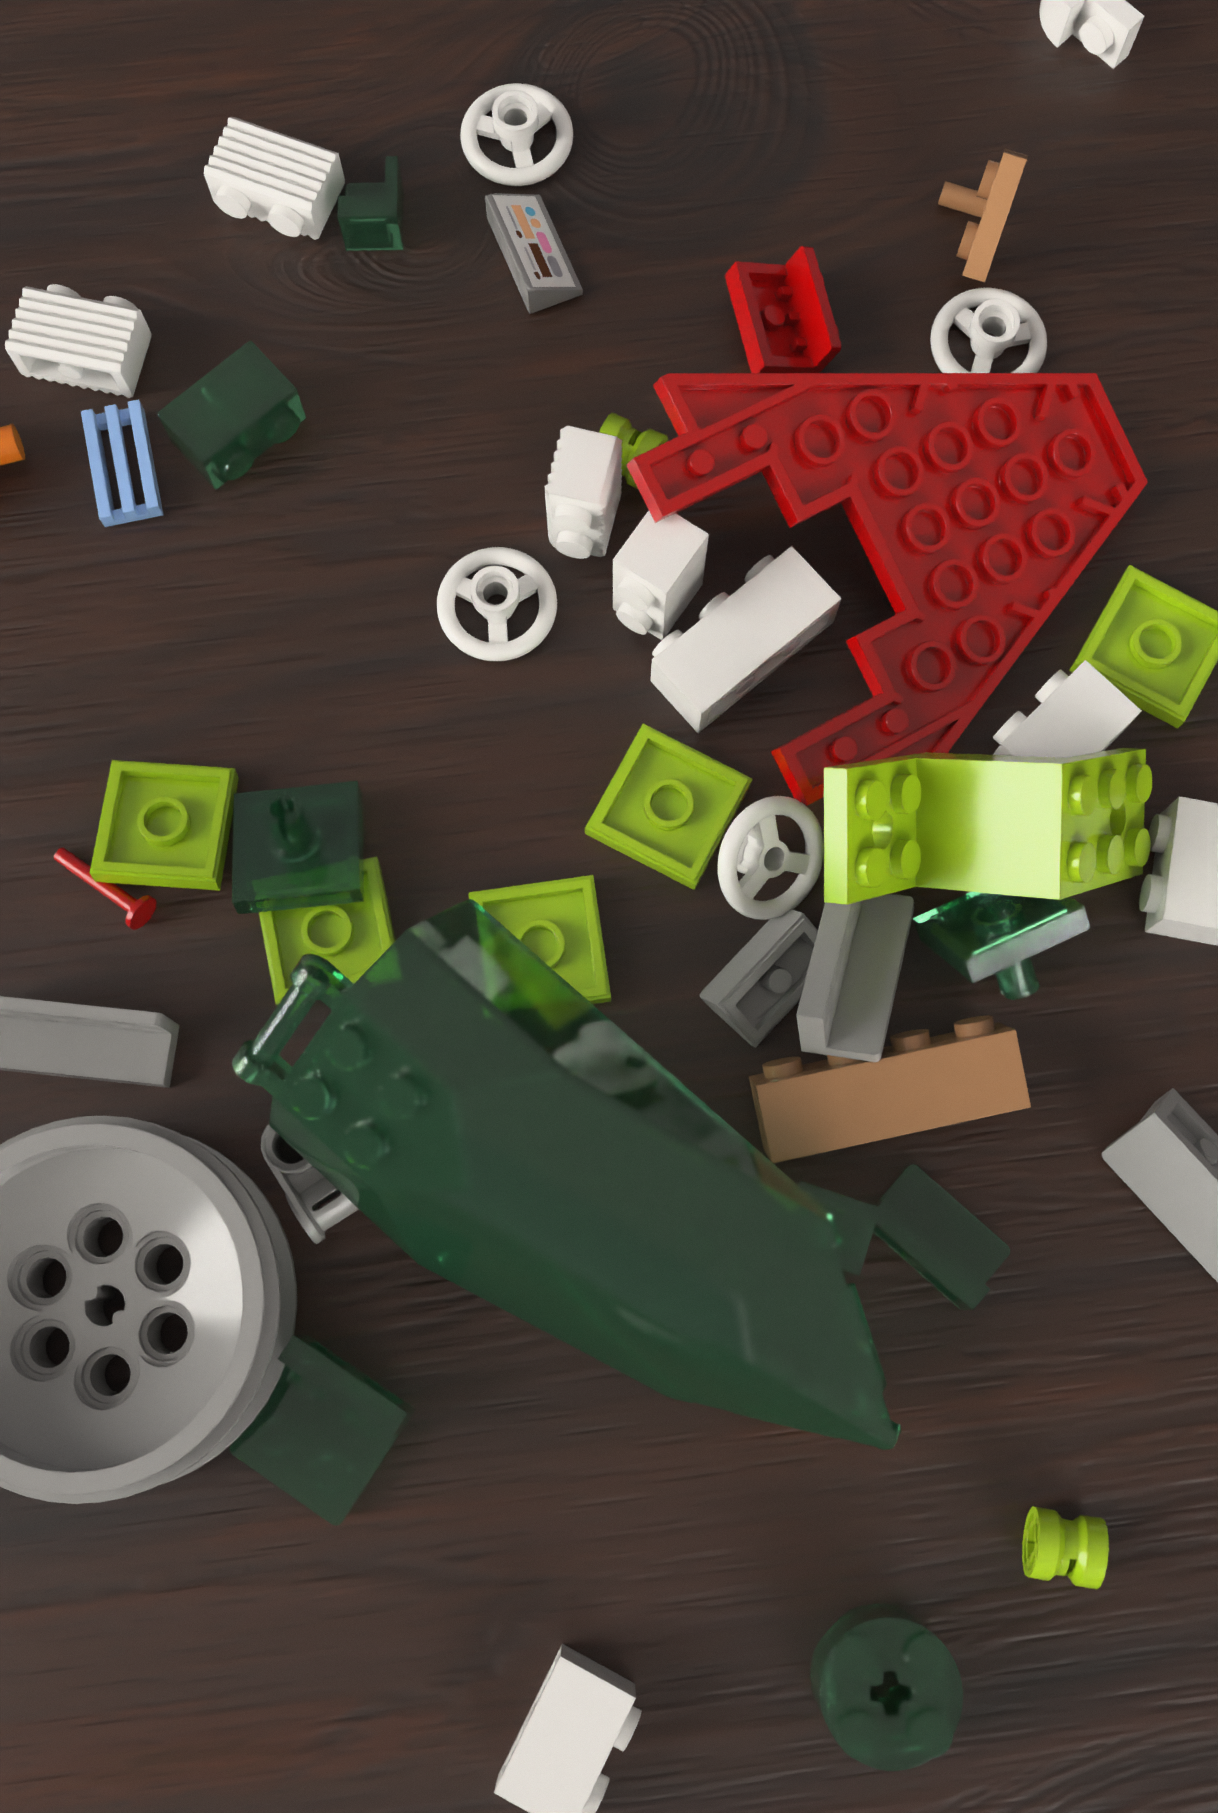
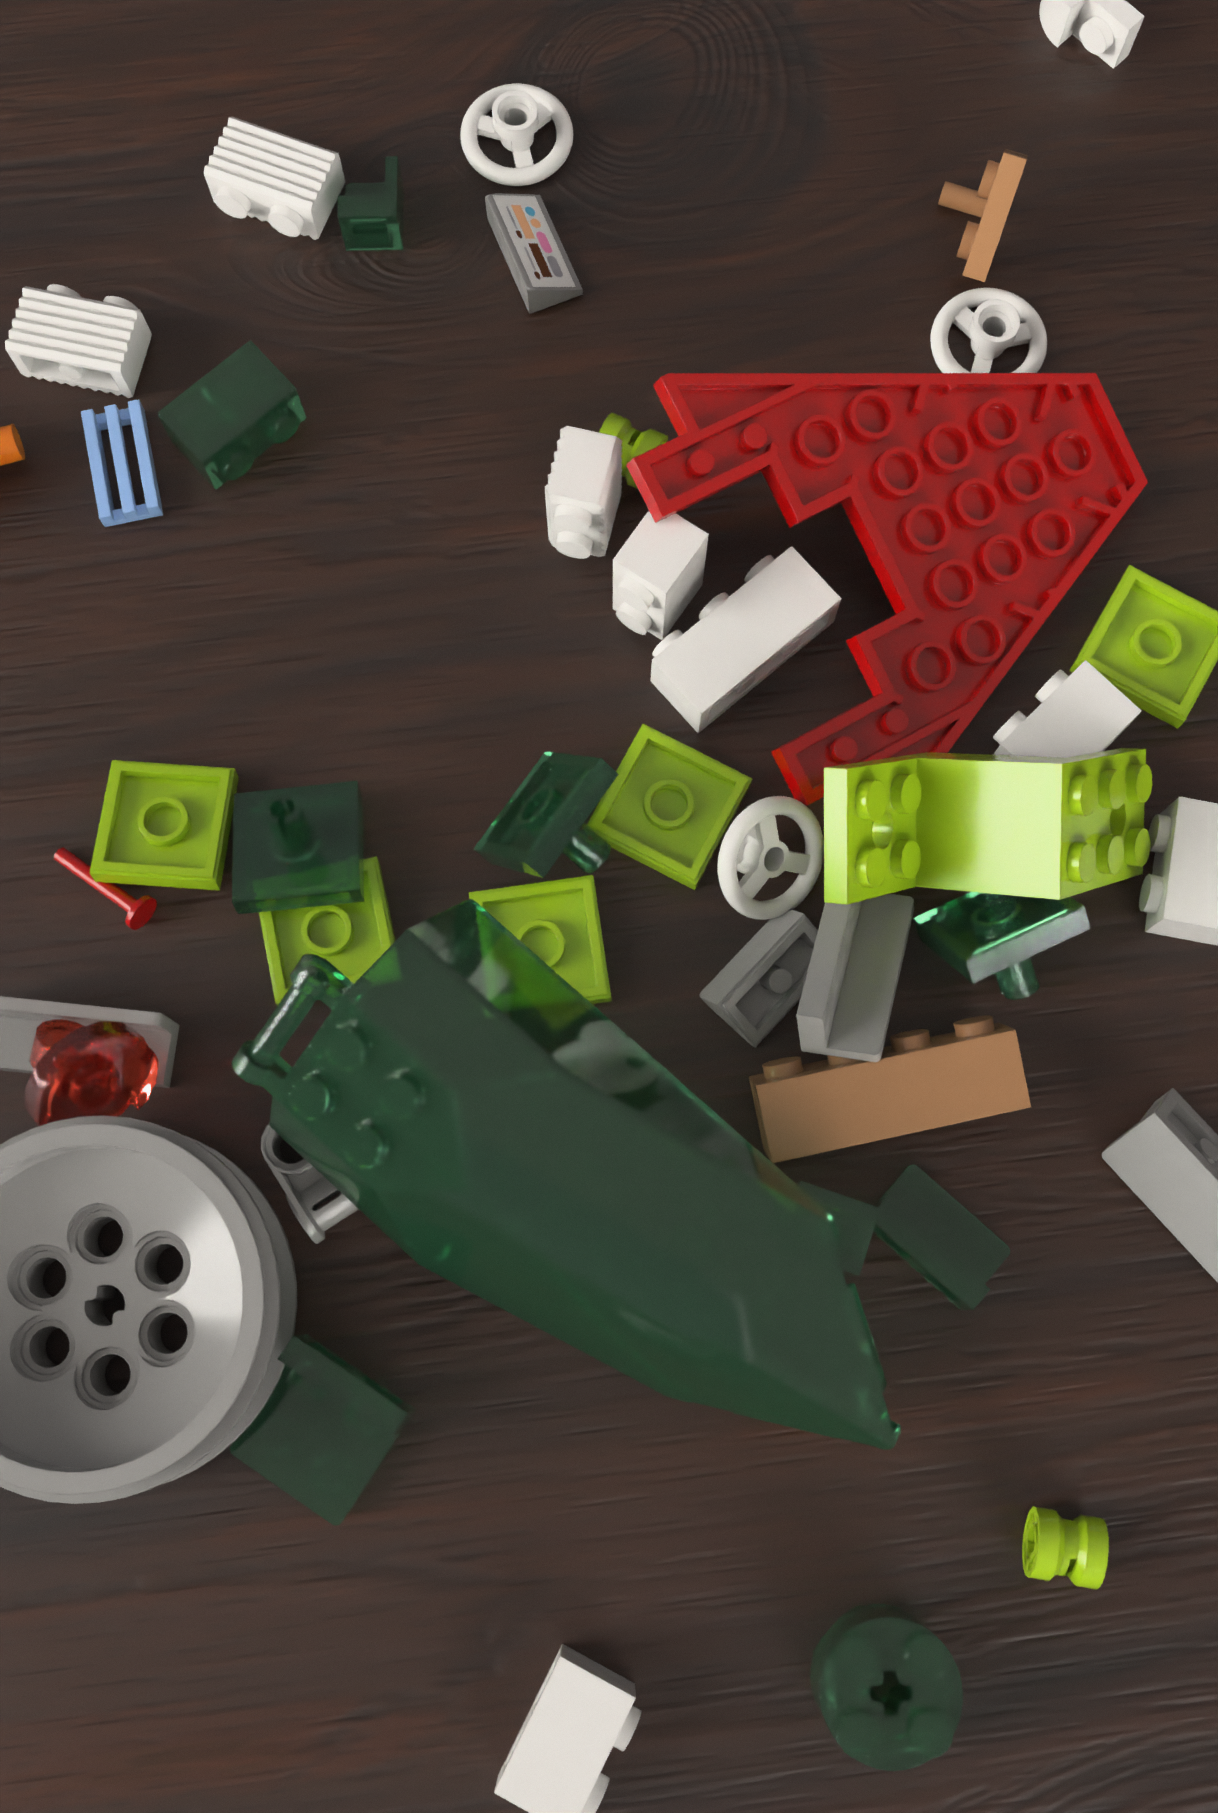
(88, 1070): none -> clear red tile
(493, 581): white piece -> none
(549, 817): none -> clear green tile
(784, 314): red bracket -> none

